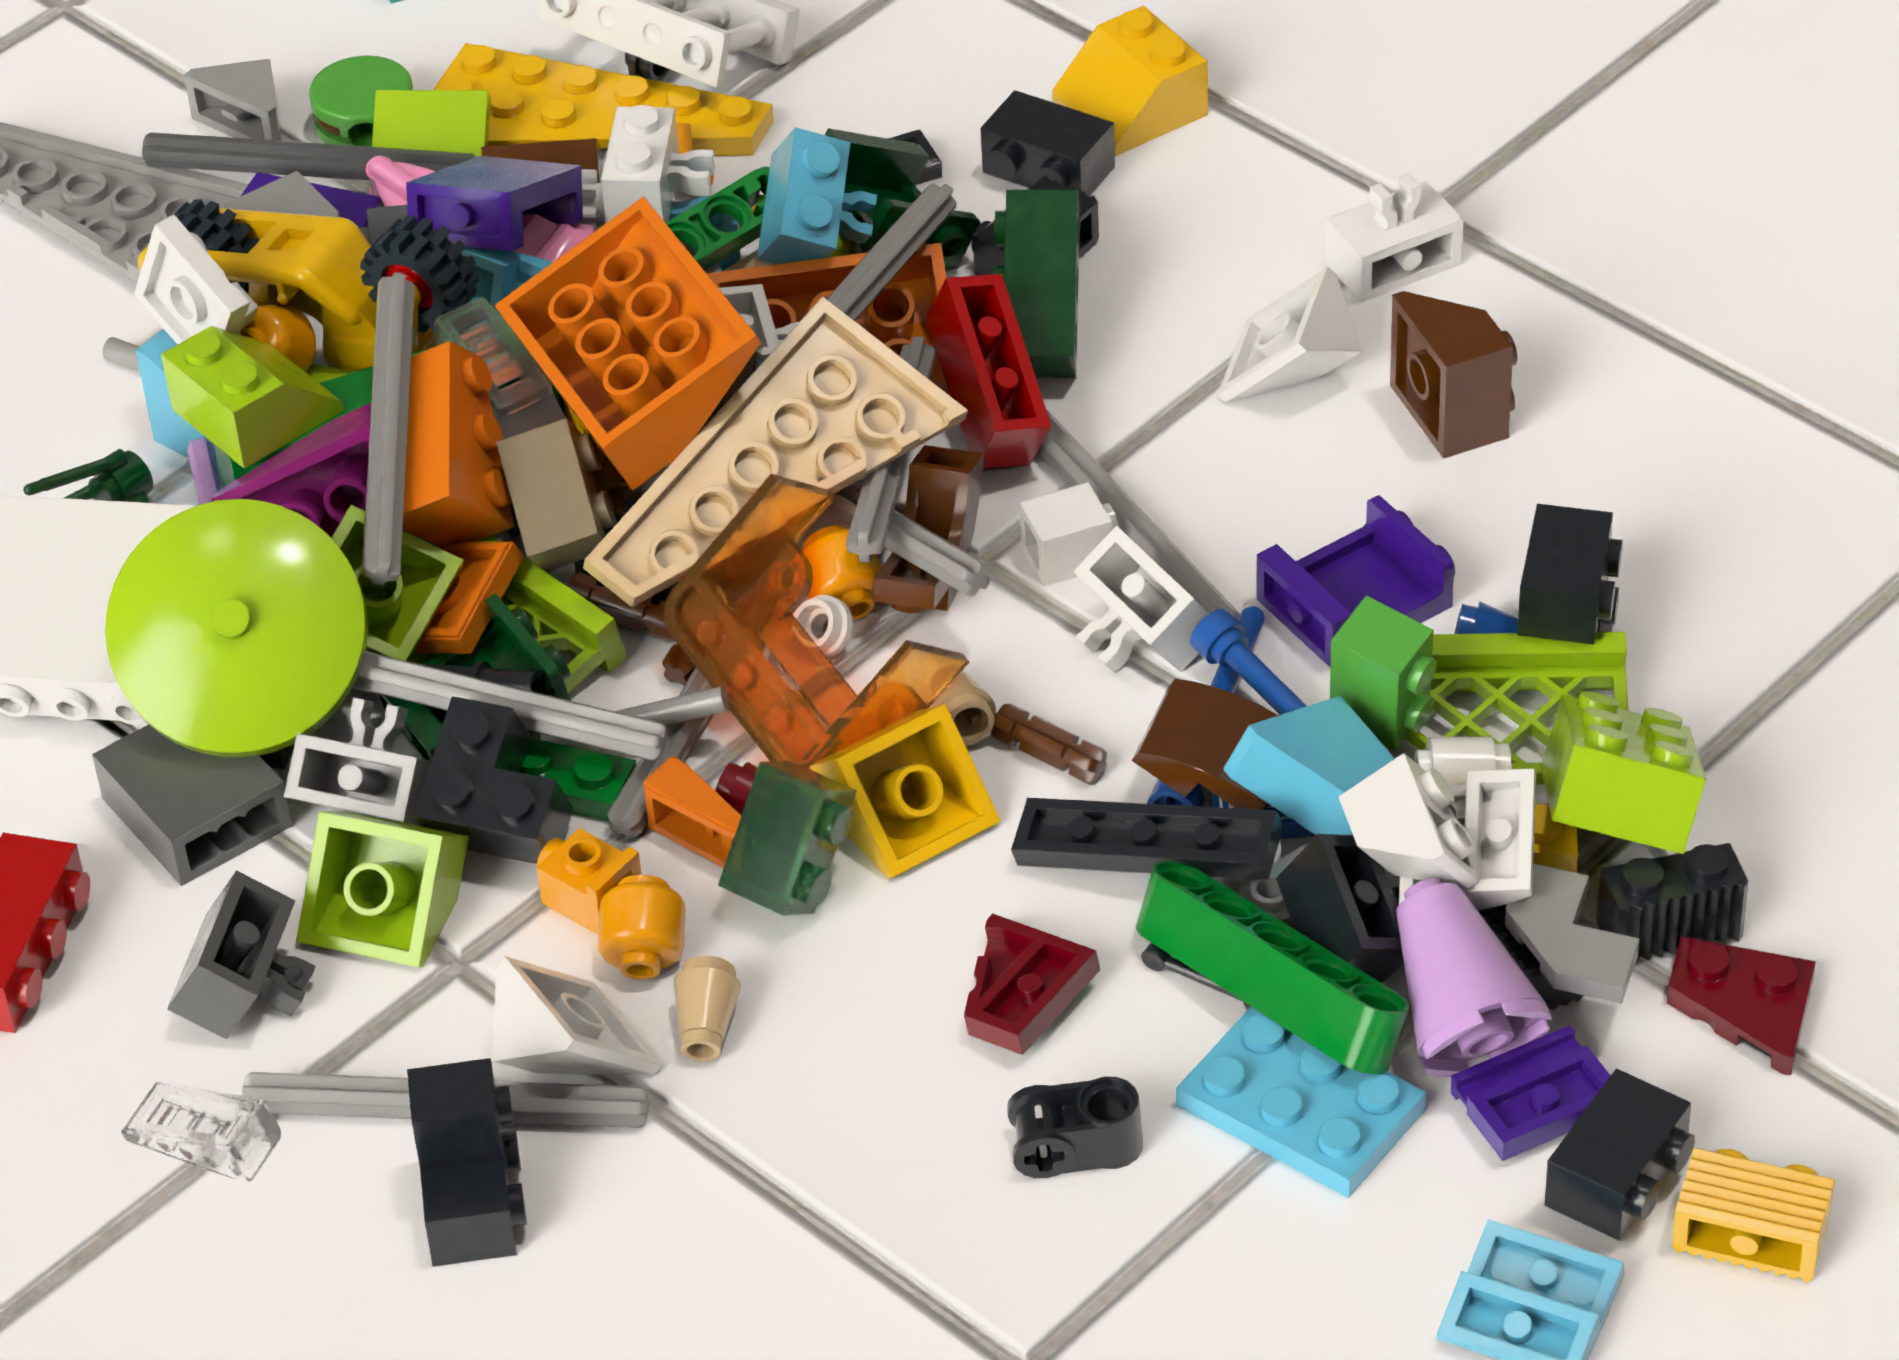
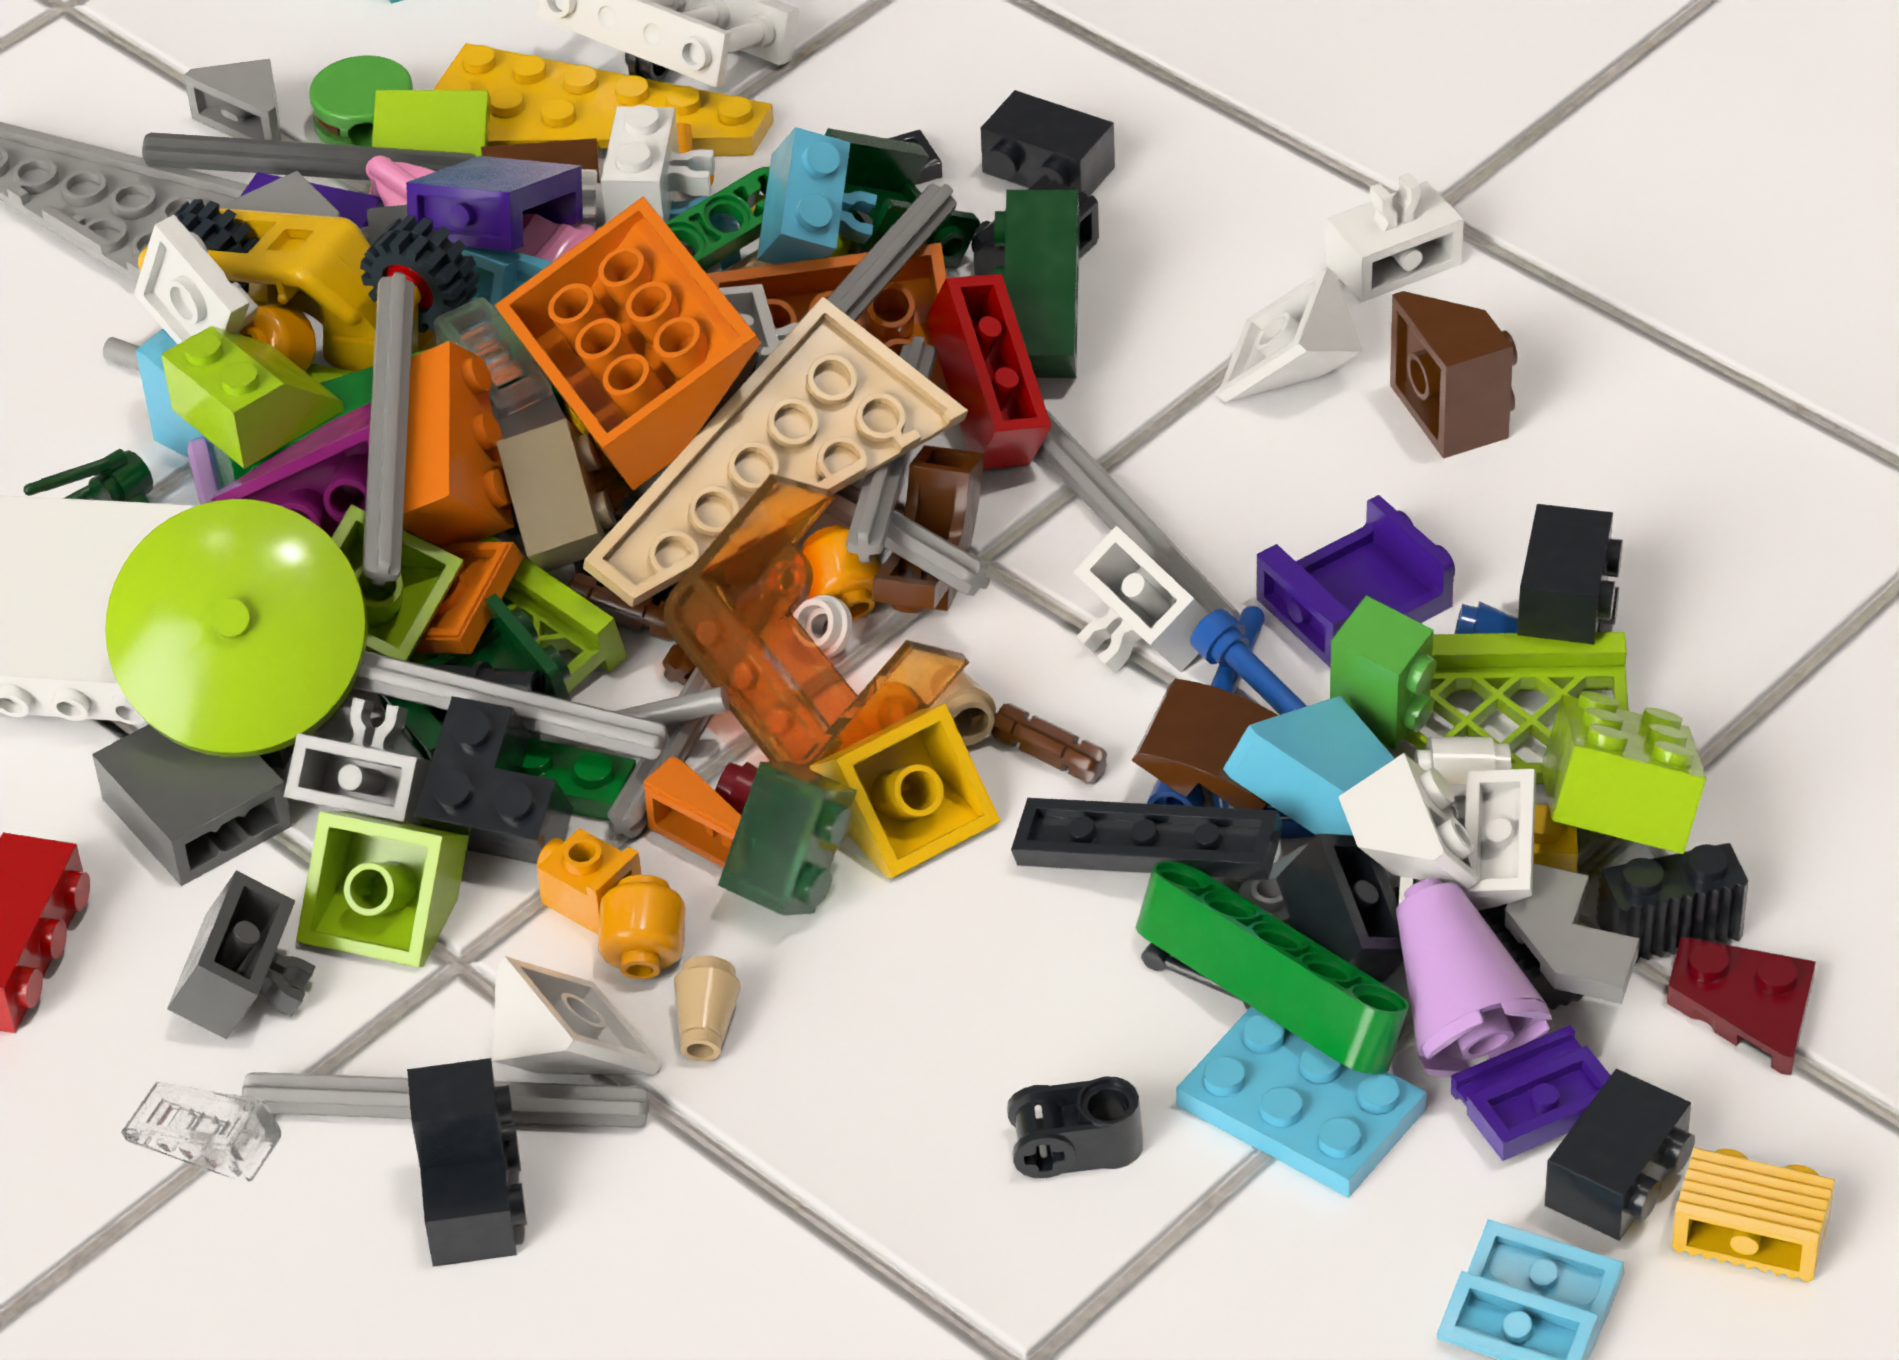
(1024, 983): dark red wing -> none
(1063, 530): white brick -> none
(1137, 77): yellow slope -> none

